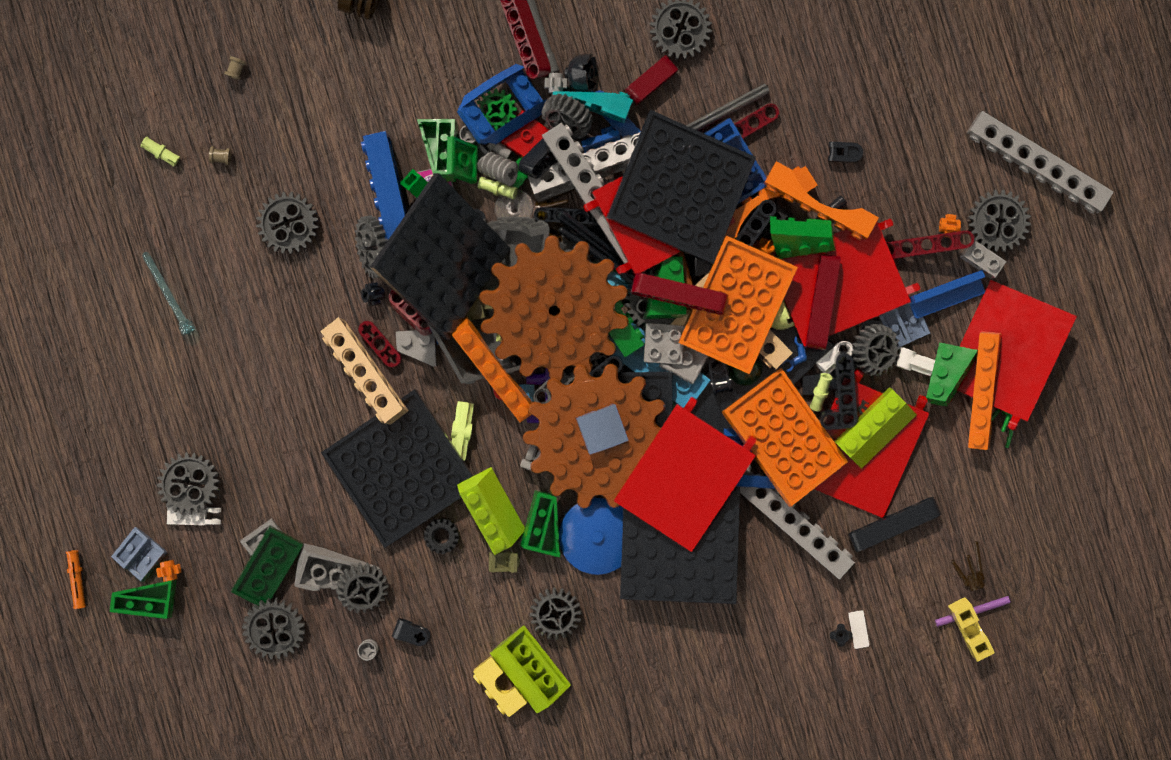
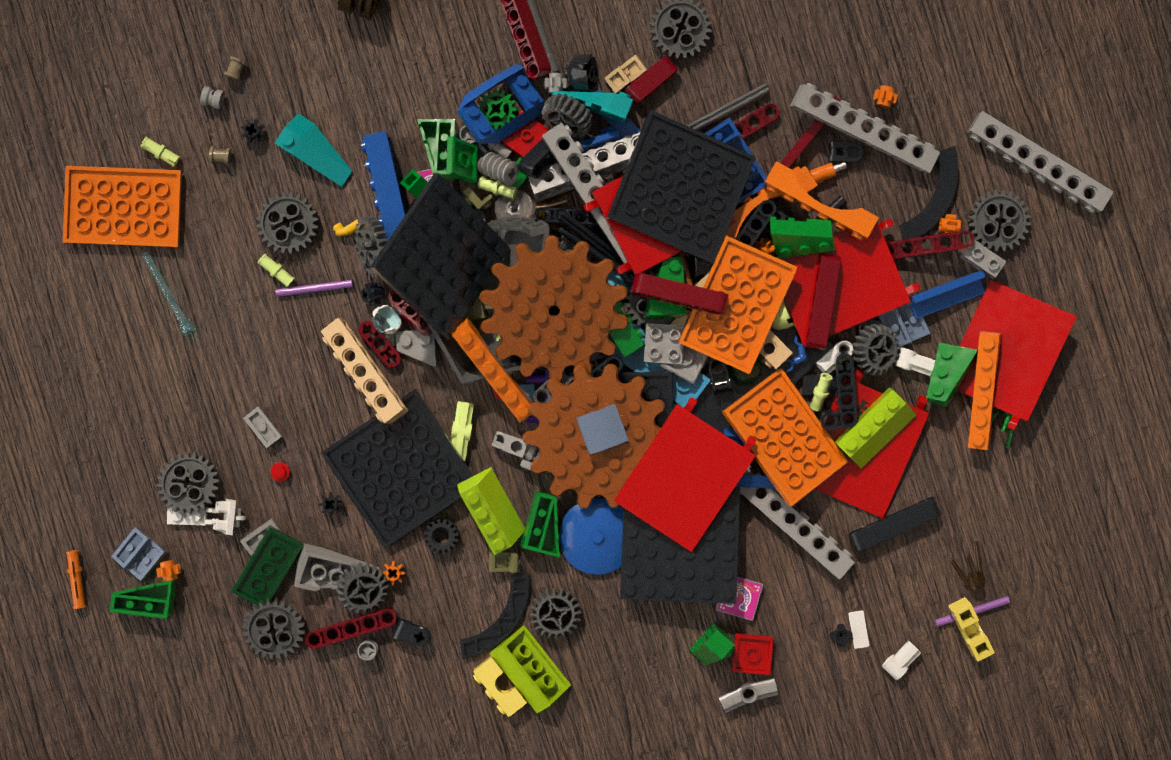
(122, 206): none -> orange plate
(212, 97): none -> light grey wheel
(231, 516): none -> white hips
(256, 136): none -> black gear
(262, 427): none -> light grey plate
(276, 270): none -> yellowish green pin
(280, 471): none -> red plate
(309, 145): none -> teal wedge
(314, 288): none -> medium lavender bar
(325, 504): none -> black gear
(343, 633): none -> dark red beam
(347, 230): none -> yellow arm
(386, 320): none -> clear light blue hair
(392, 567): none -> orange gear
(472, 199): none -> olive bracket
(504, 624): none -> black tile
(510, 444): none -> light grey leg
(625, 74): none -> tan slope
(713, 645): none -> green wedge
(747, 599): none -> tile
(752, 654): none -> red plate
(760, 690): none -> light grey piece
(805, 139): none -> dark red beam
(826, 171): none -> orange piece
(885, 96): none -> orange gear
(898, 664): none -> white piece
(923, 162): none -> light grey brick
(941, 199): none -> black tile

